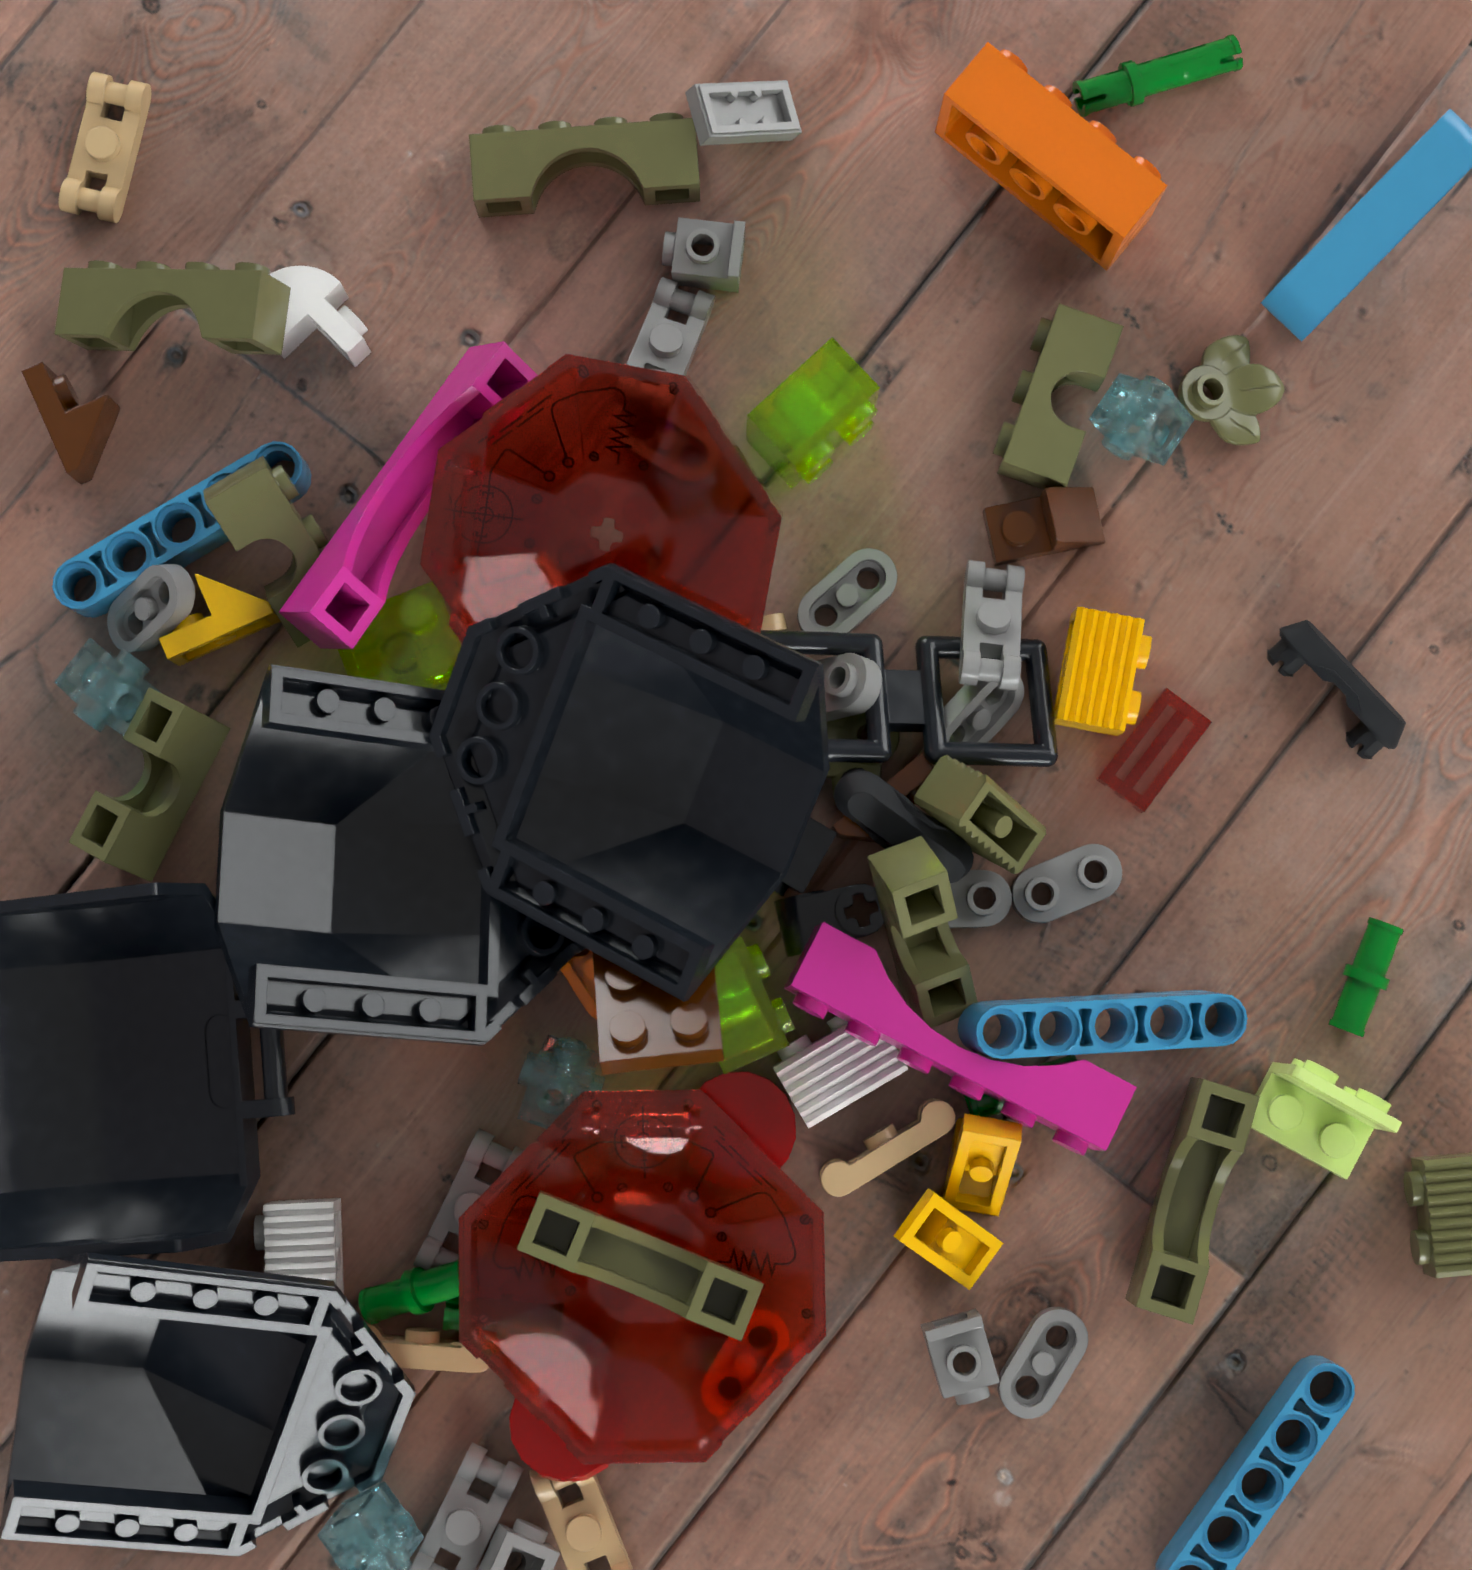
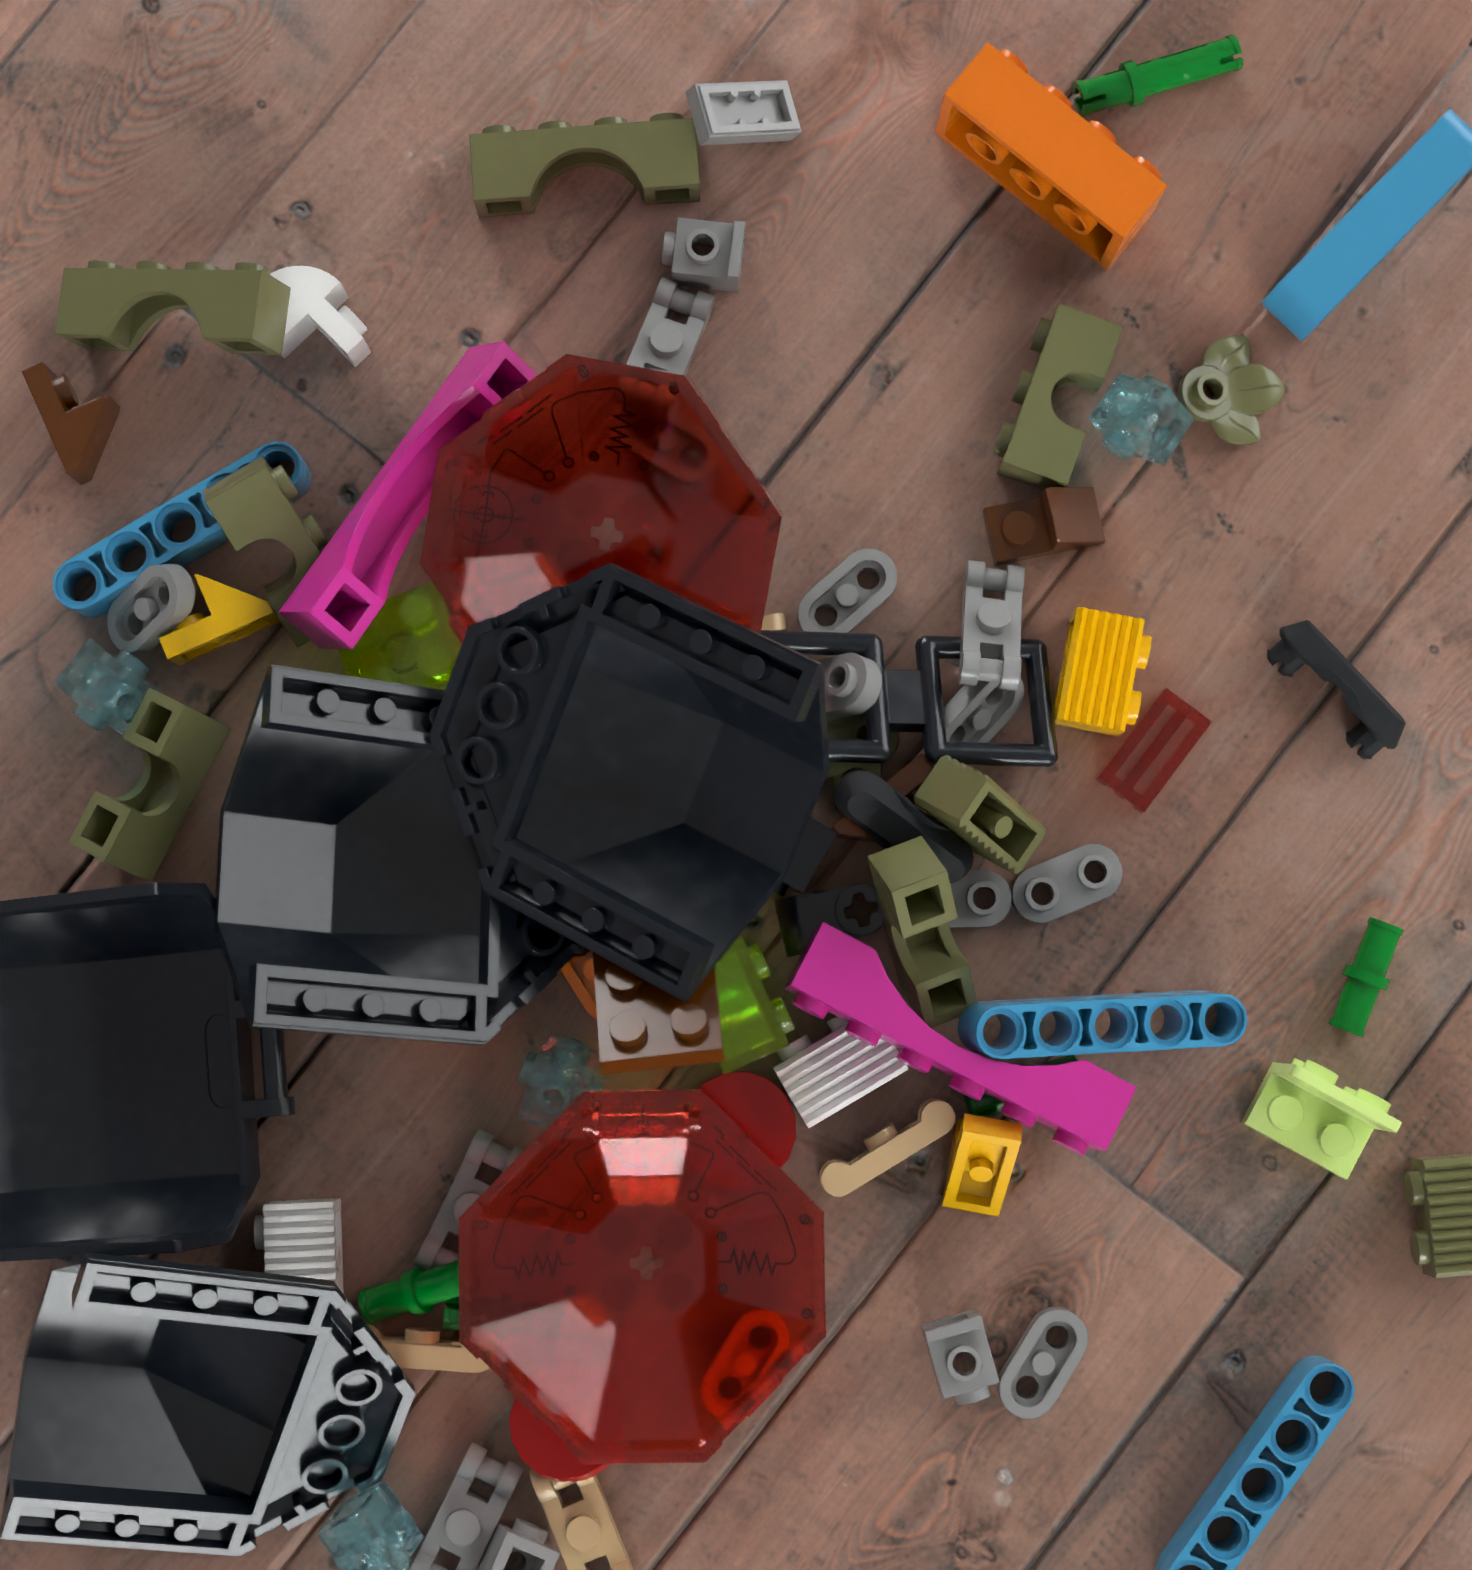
(106, 148): tan plate -> none
(640, 1265): olive arch -> none
(813, 414): clear neon green brick -> none
(948, 1239): yellow slope -> none
(1179, 1228): olive arch -> none

